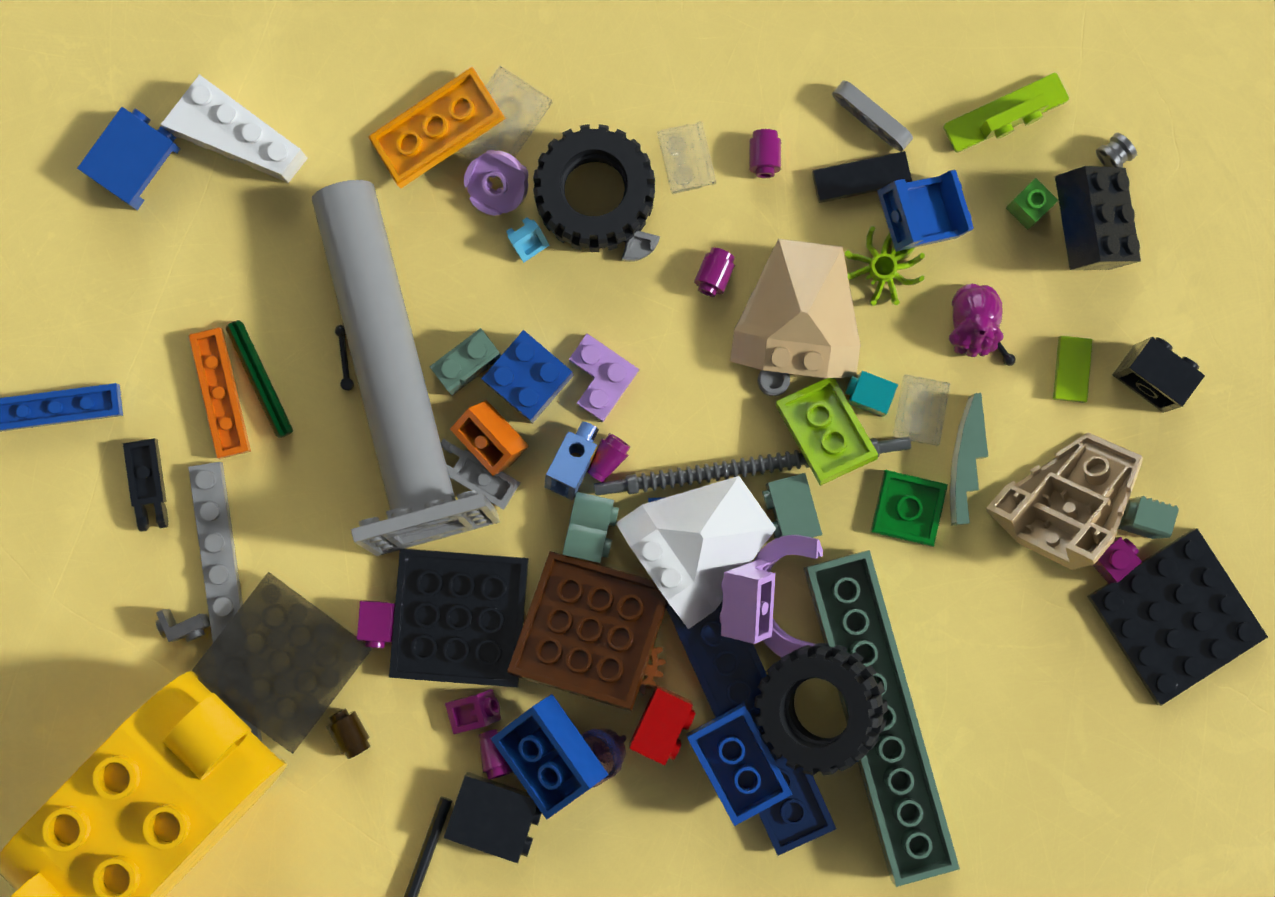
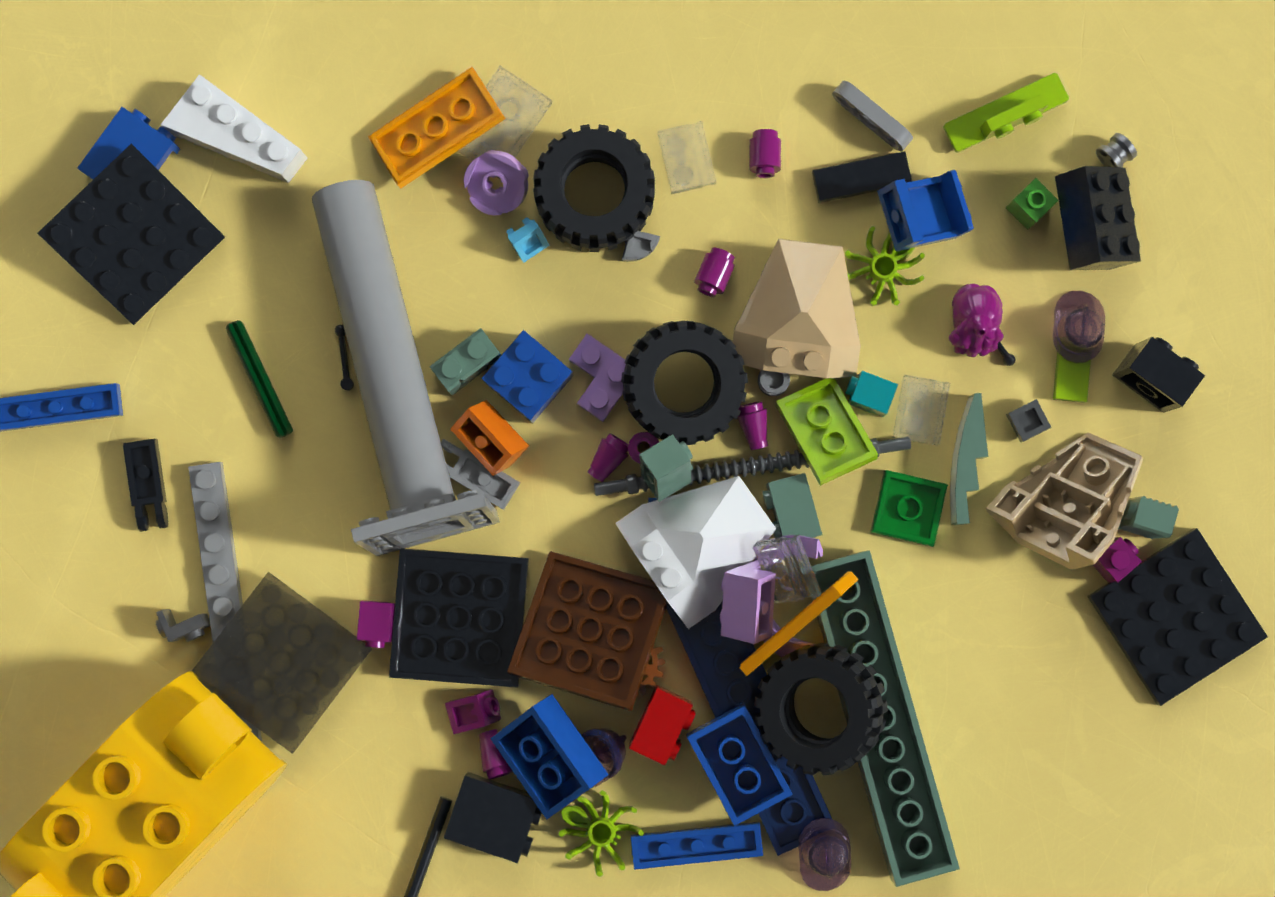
(131, 234): none -> black plate
(219, 393): orange plate -> none
(348, 733): dark brown brick -> none
(569, 471): medium blue torso -> none
(589, 527): sand green brick -> none
(599, 831): none -> lime animal
(636, 440): none -> magenta brick
(666, 467): none -> sand green brick
(696, 845): none -> blue plate
(726, 392): none -> black tyre
(754, 424): none -> magenta cone
(792, 567): none -> clear plate
(798, 622): none -> light orange tile
(824, 854): none -> piece
(1028, 421): none -> dark grey plate
(1078, 326): none -> piece

